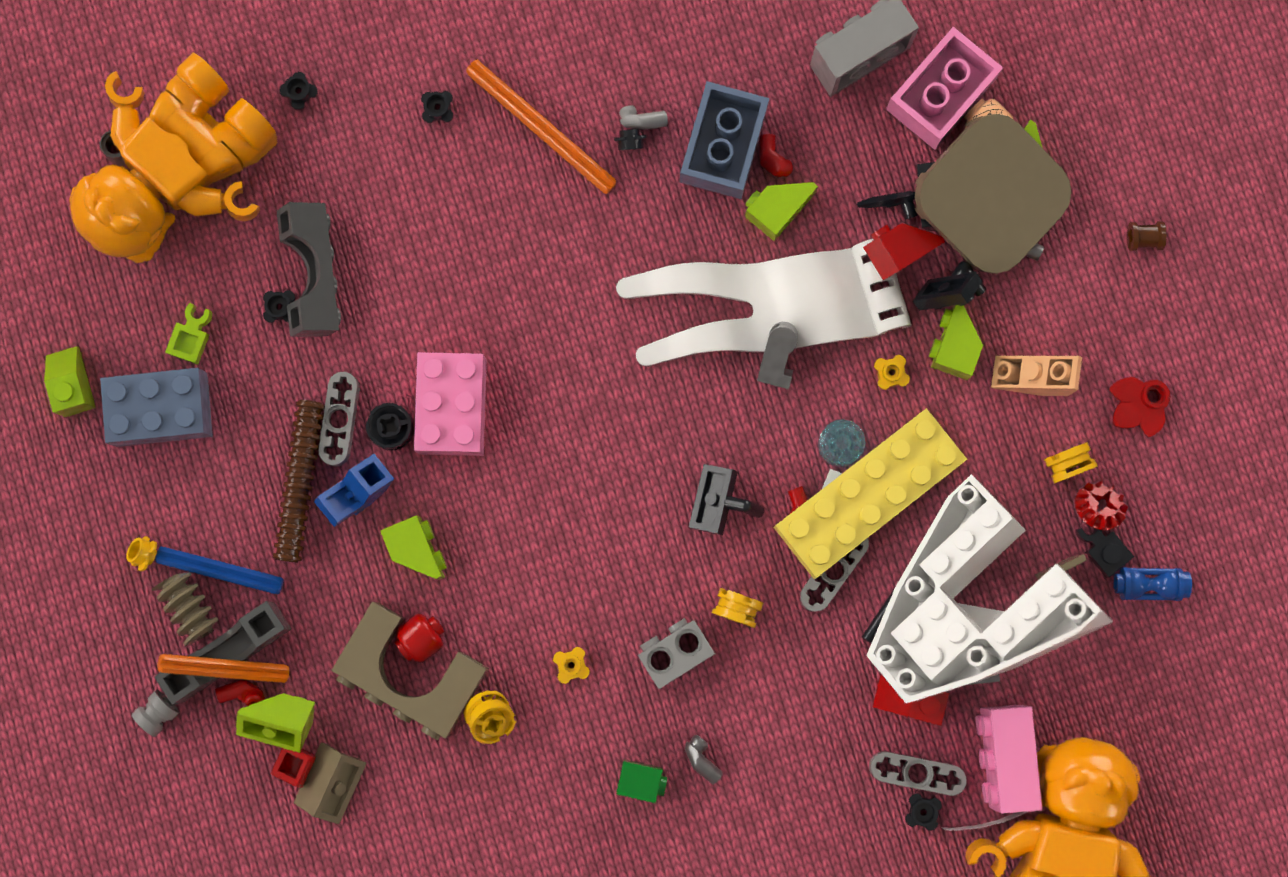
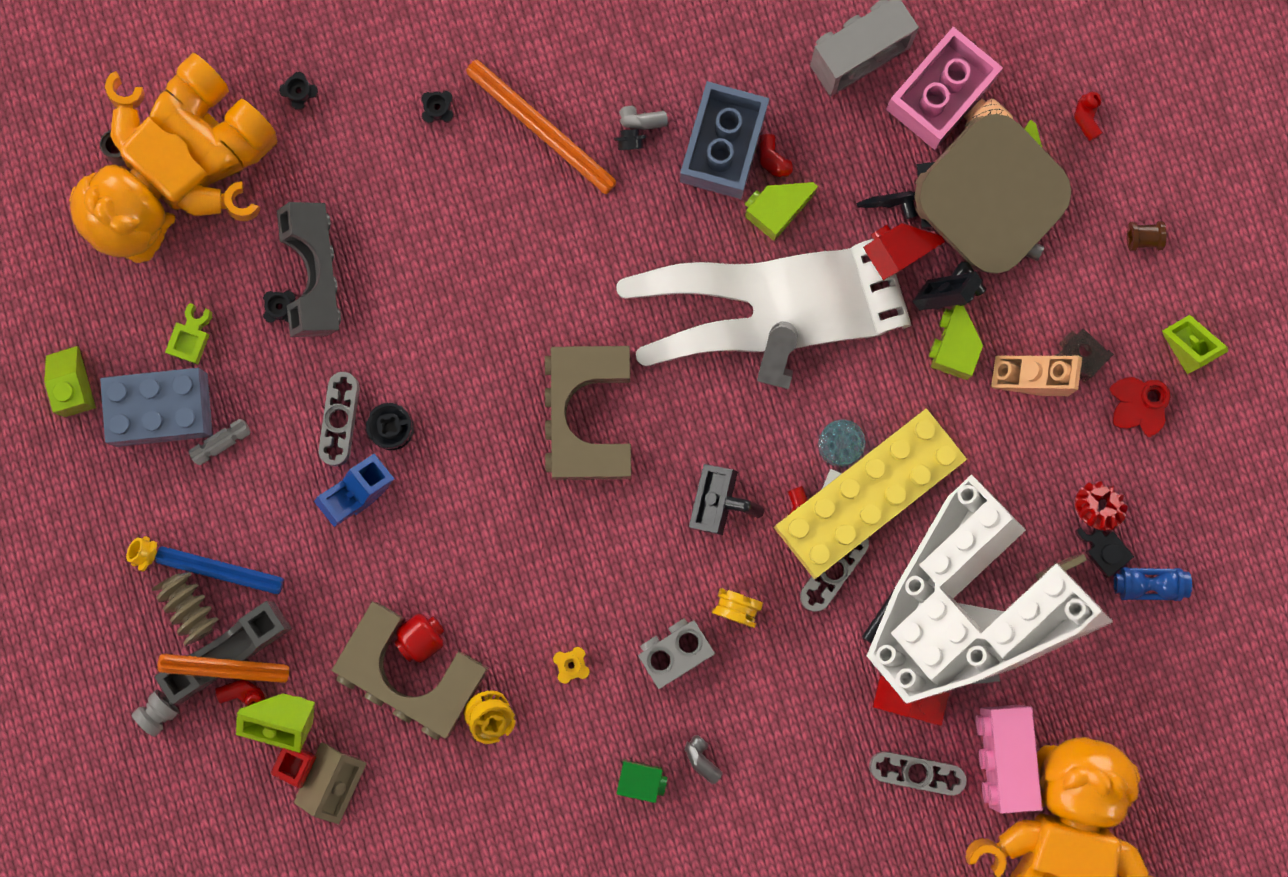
(219, 442): none -> light grey axle
(298, 481): reddish brown piece -> none
(411, 547): lime slope -> none
(450, 404): bright pink brick -> none
(570, 371): none -> dark tan arch
(885, 379): yellow plate -> none
(928, 820): black plate -> none
(988, 823): white sticker -> none
(1068, 459): yellow wheel -> none
(1085, 115): none -> red arm
(1097, 353): none -> clear smoke brick
(1193, 344): none -> lime slope

